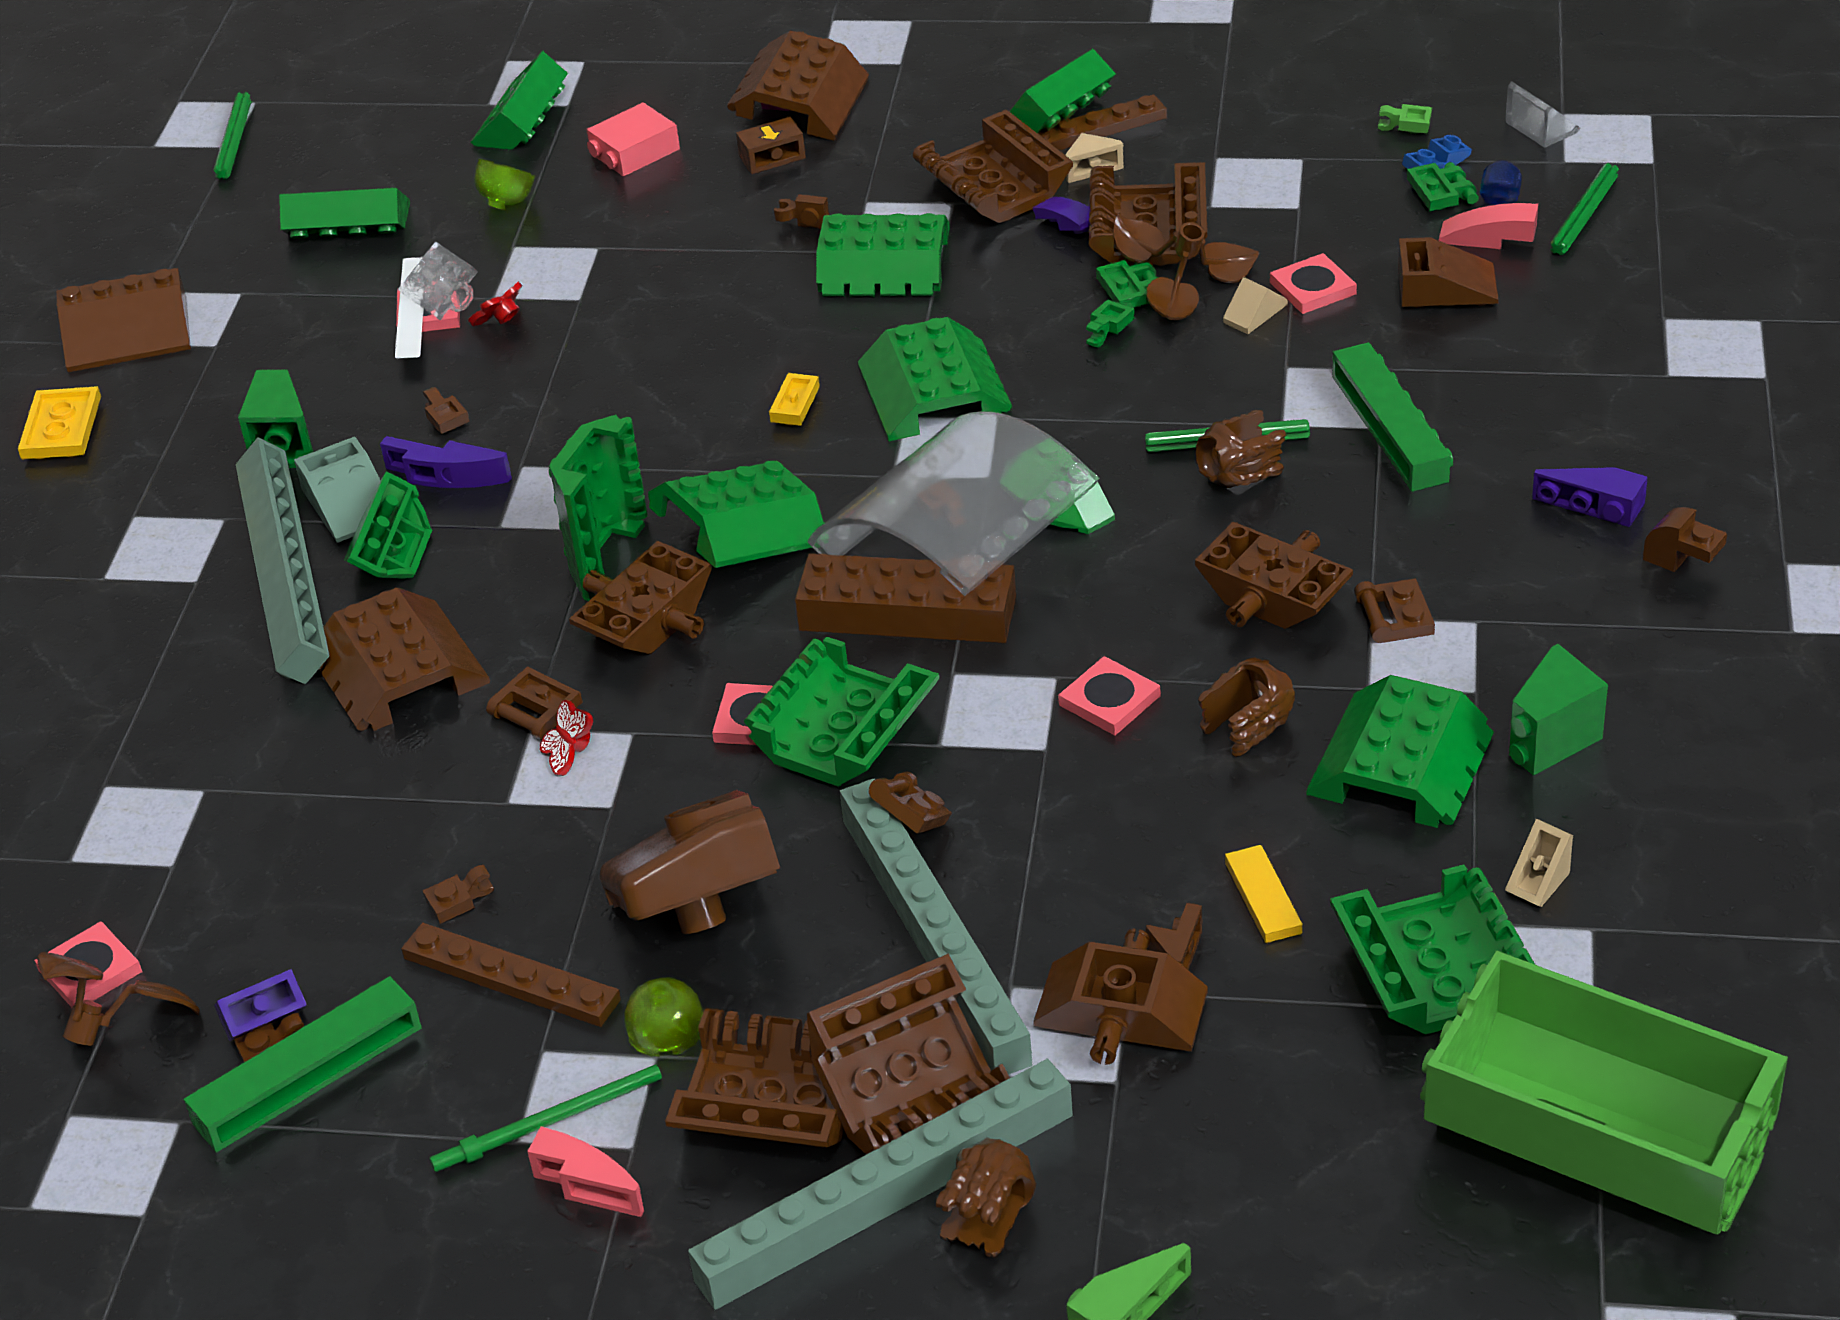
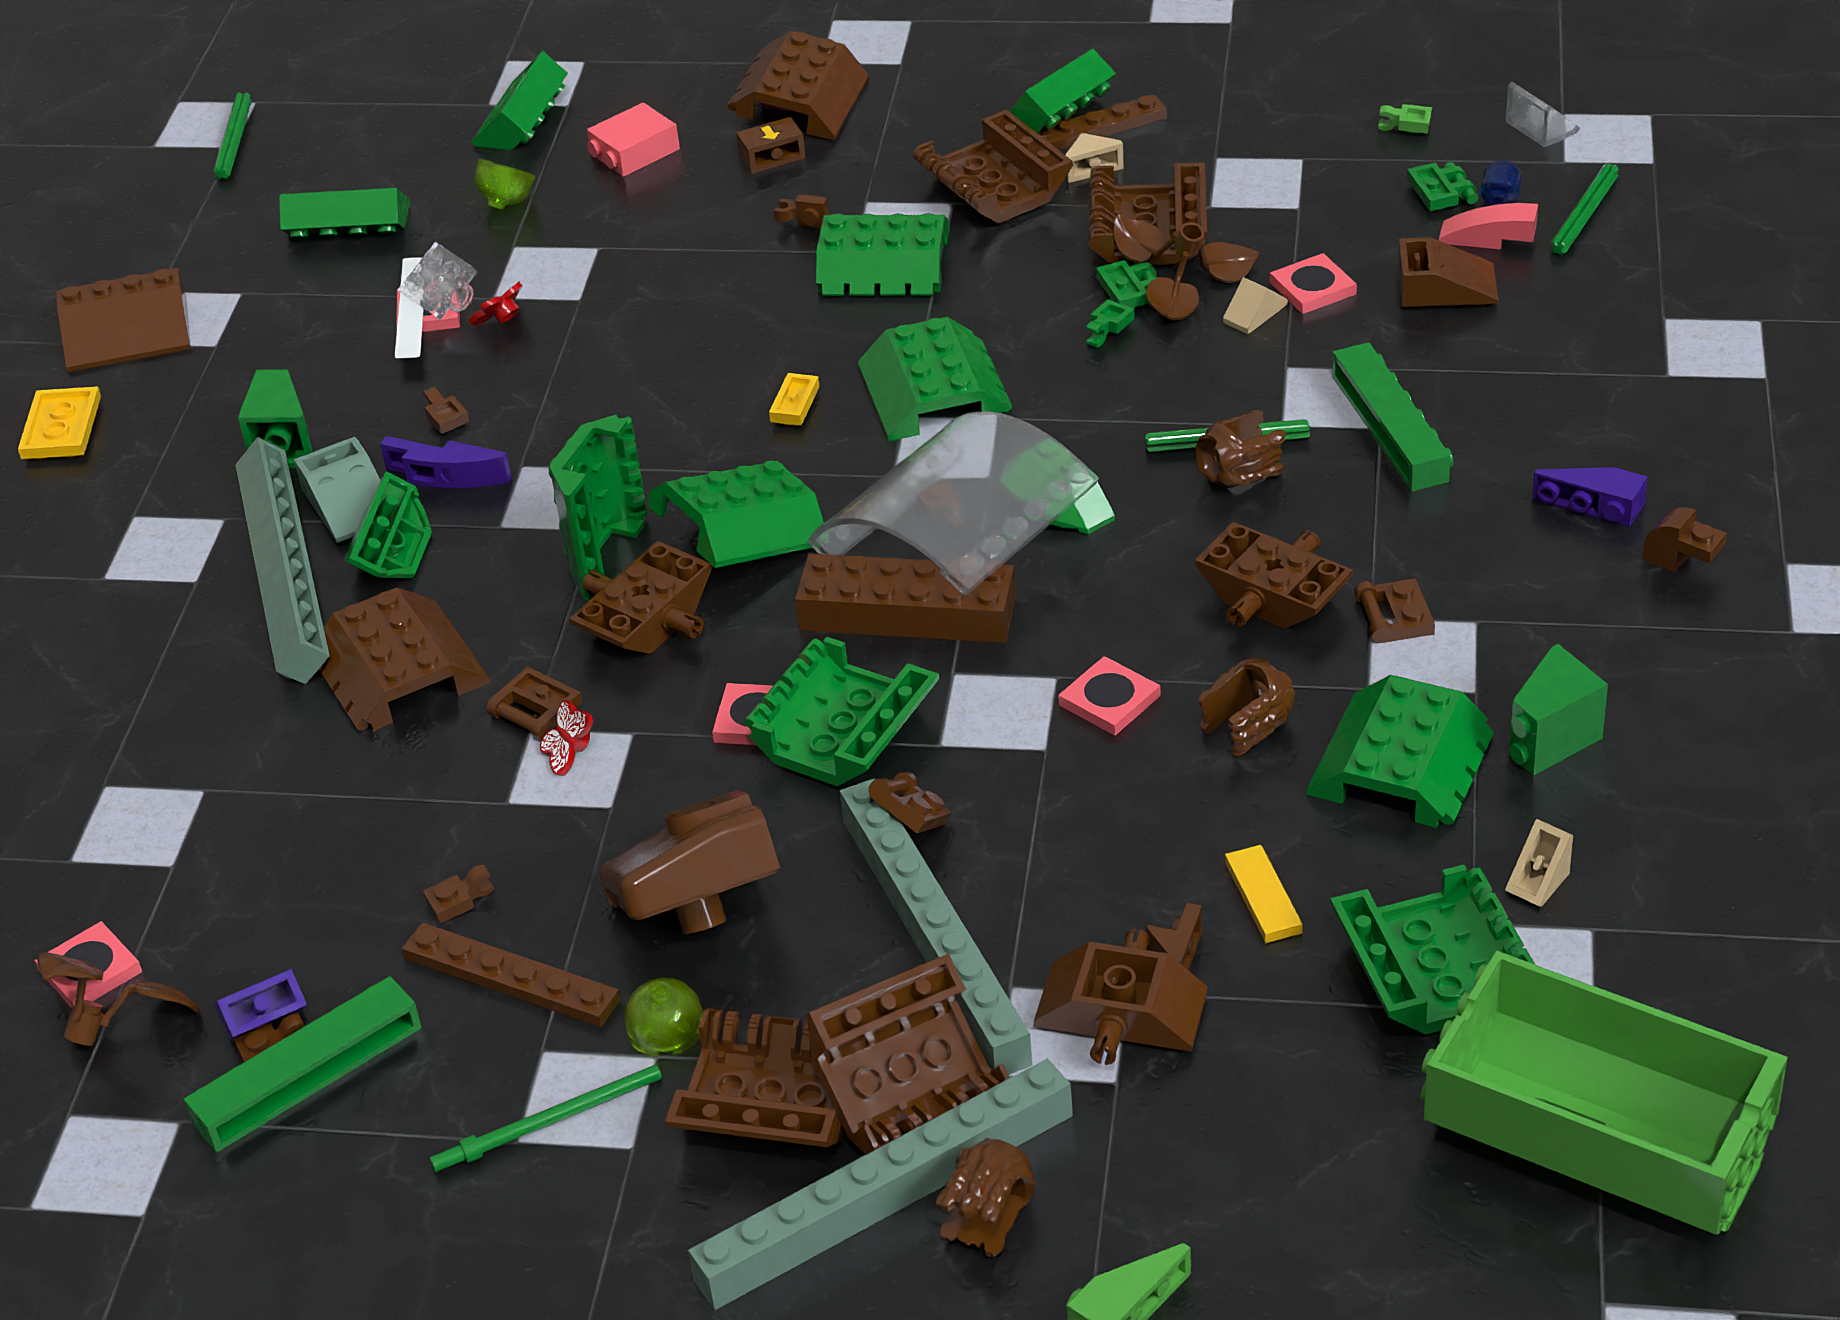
(584, 1172): coral slope -> none
(1067, 212): dark purple slope -> none
(1439, 152): blue slope -> none

